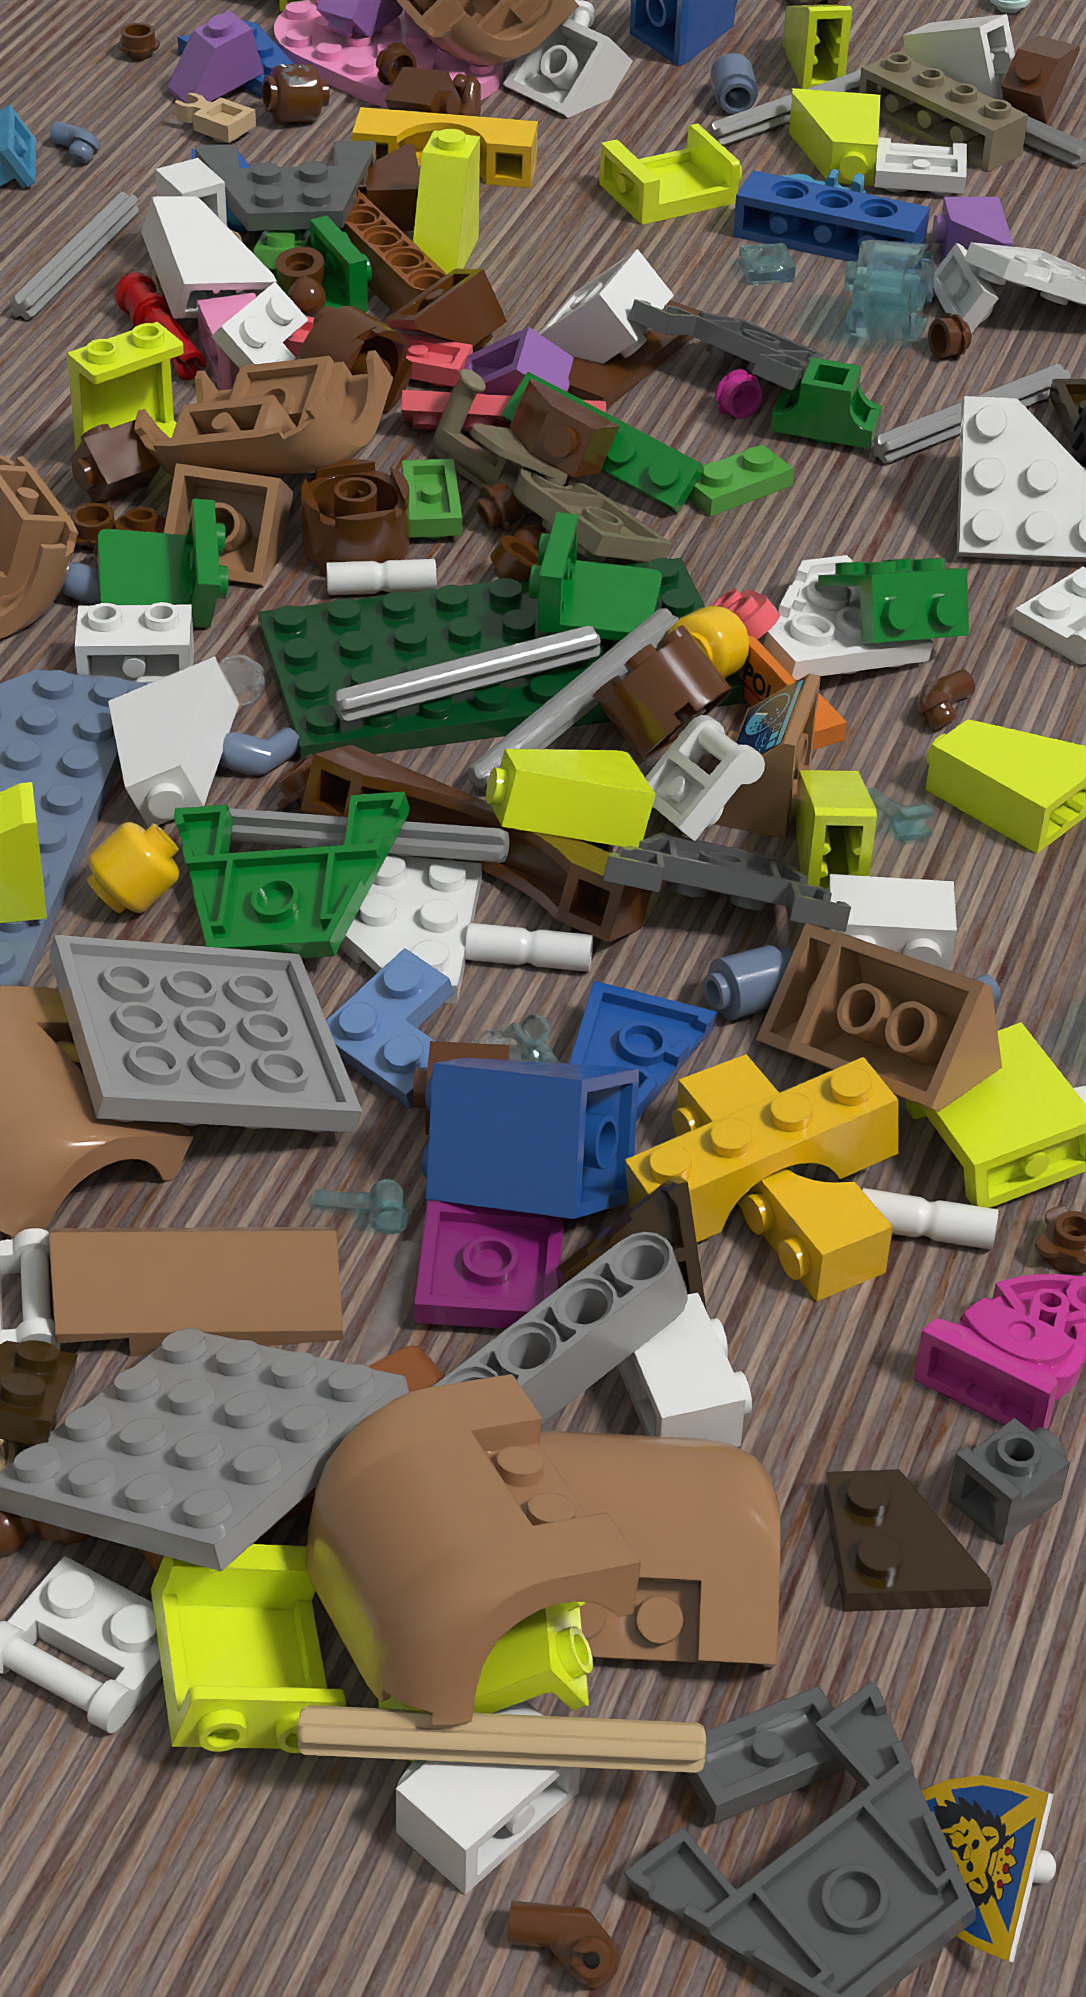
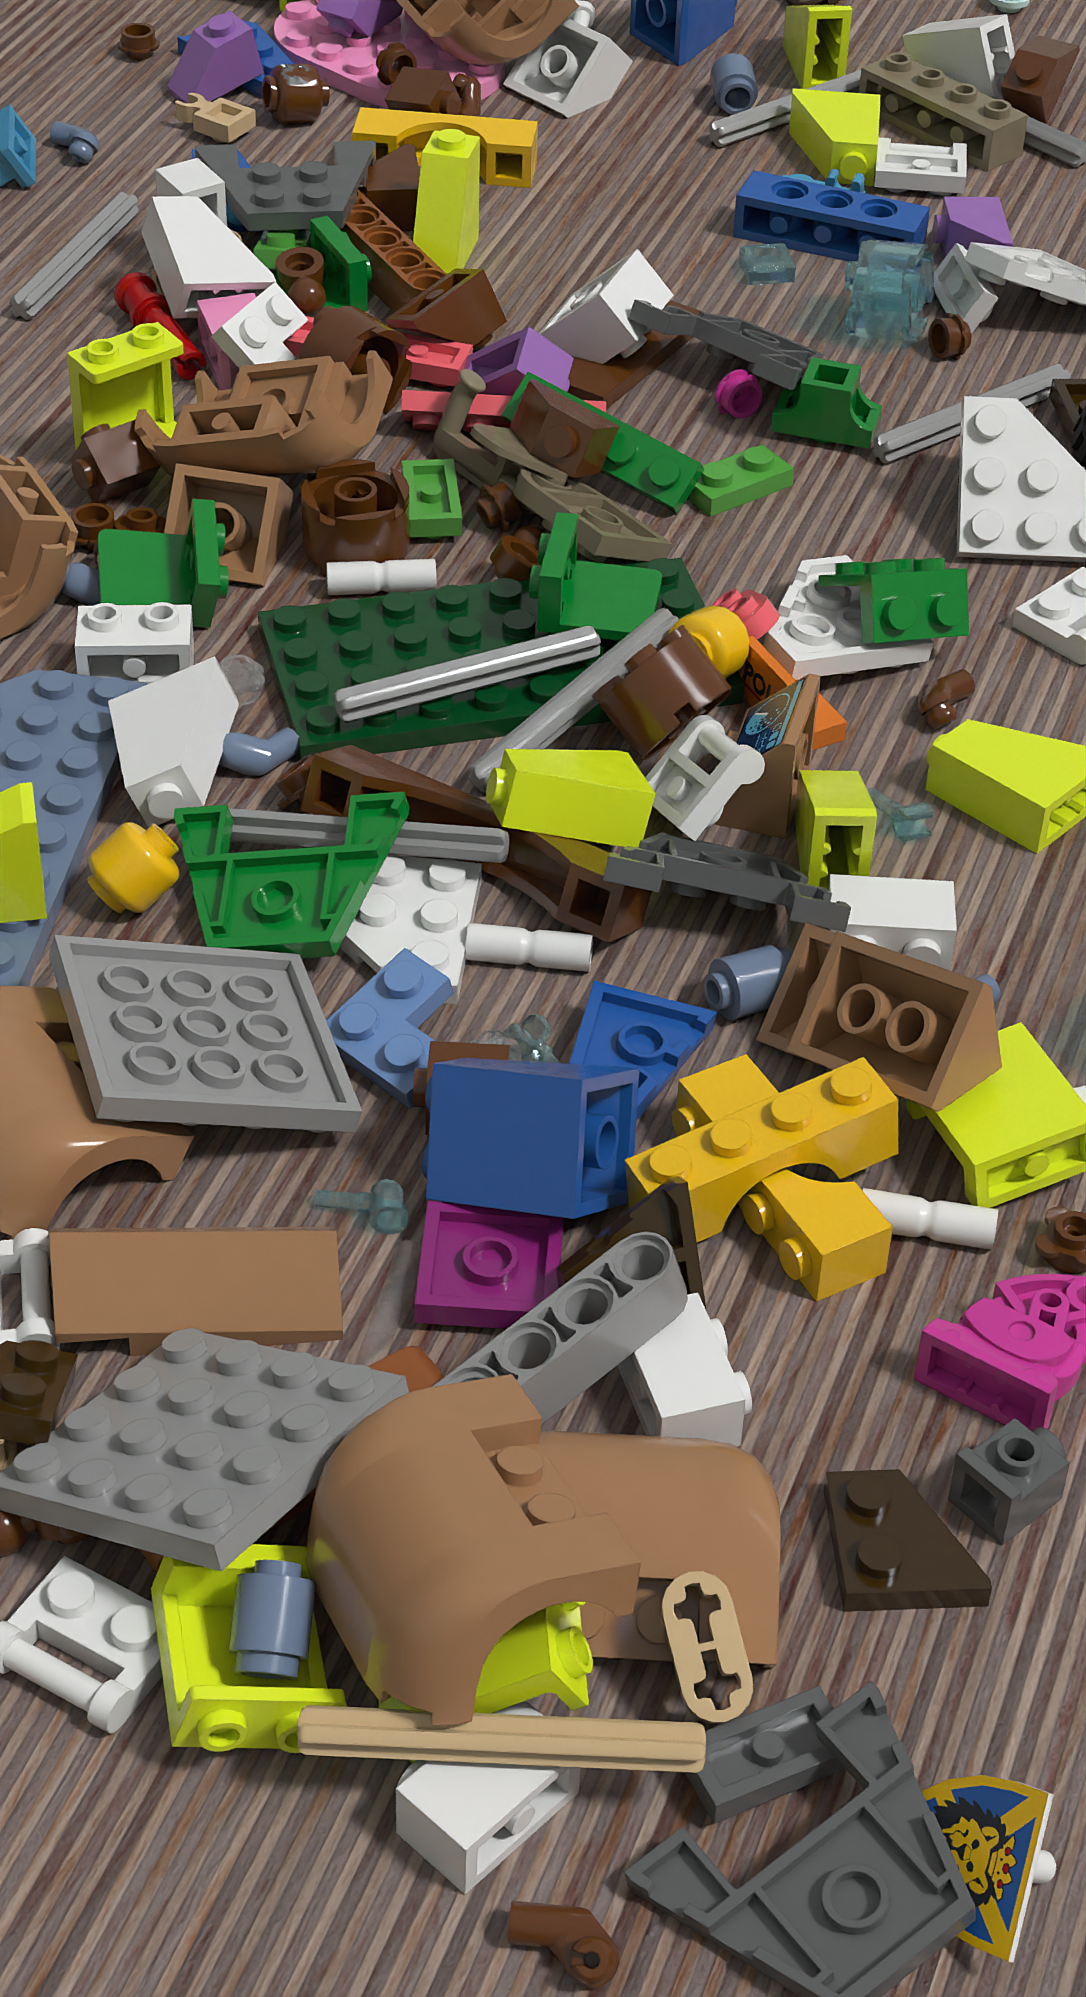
(272, 1620): none -> sand blue brick
(671, 182): neon yellow panel -> none
(725, 1642): none -> tan beam

